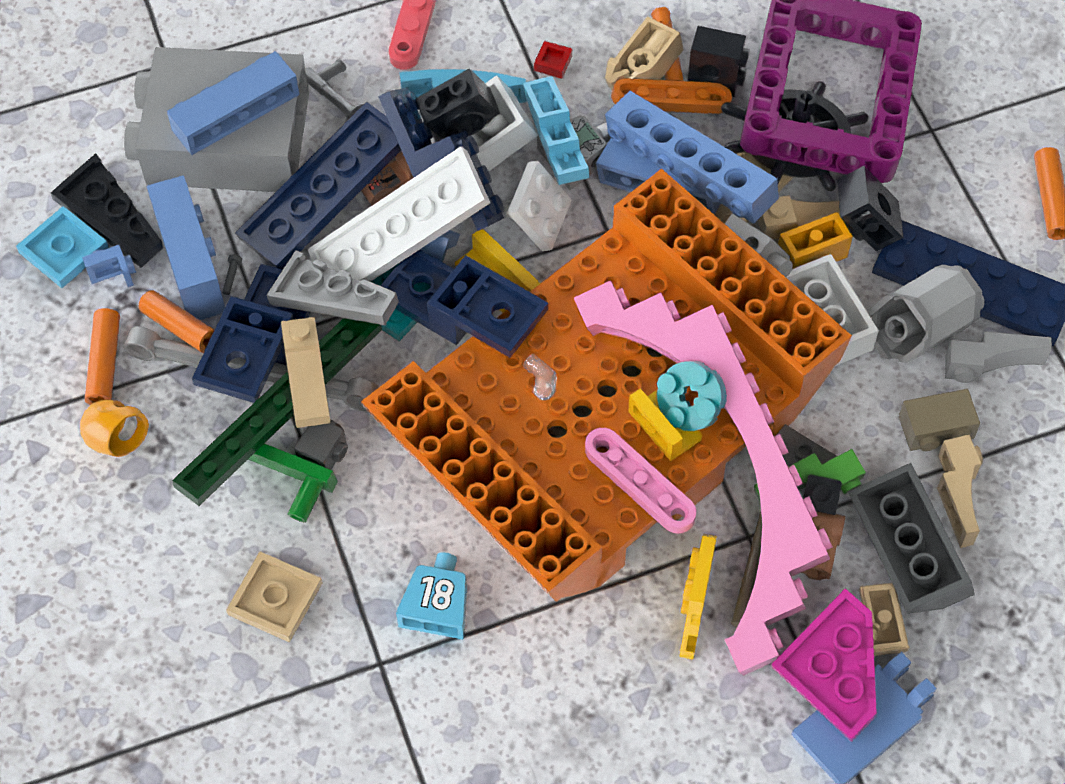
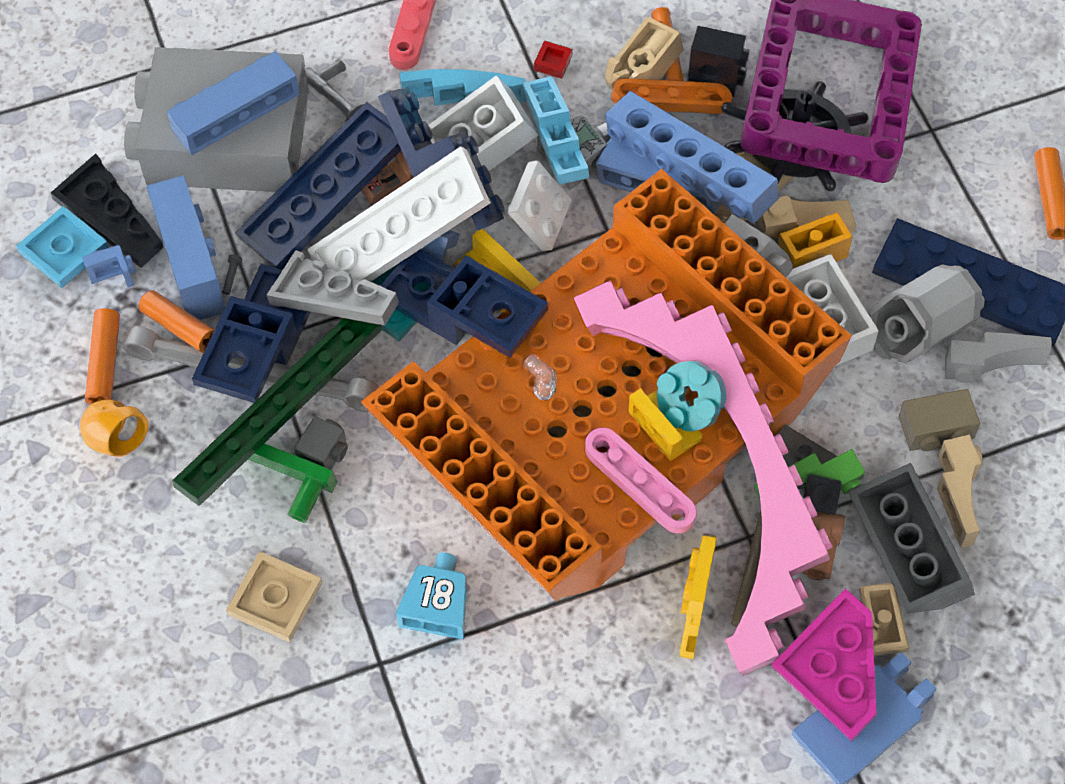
(305, 372): tan slope -> none
(458, 105): black brick -> none
(869, 209): black brick -> none

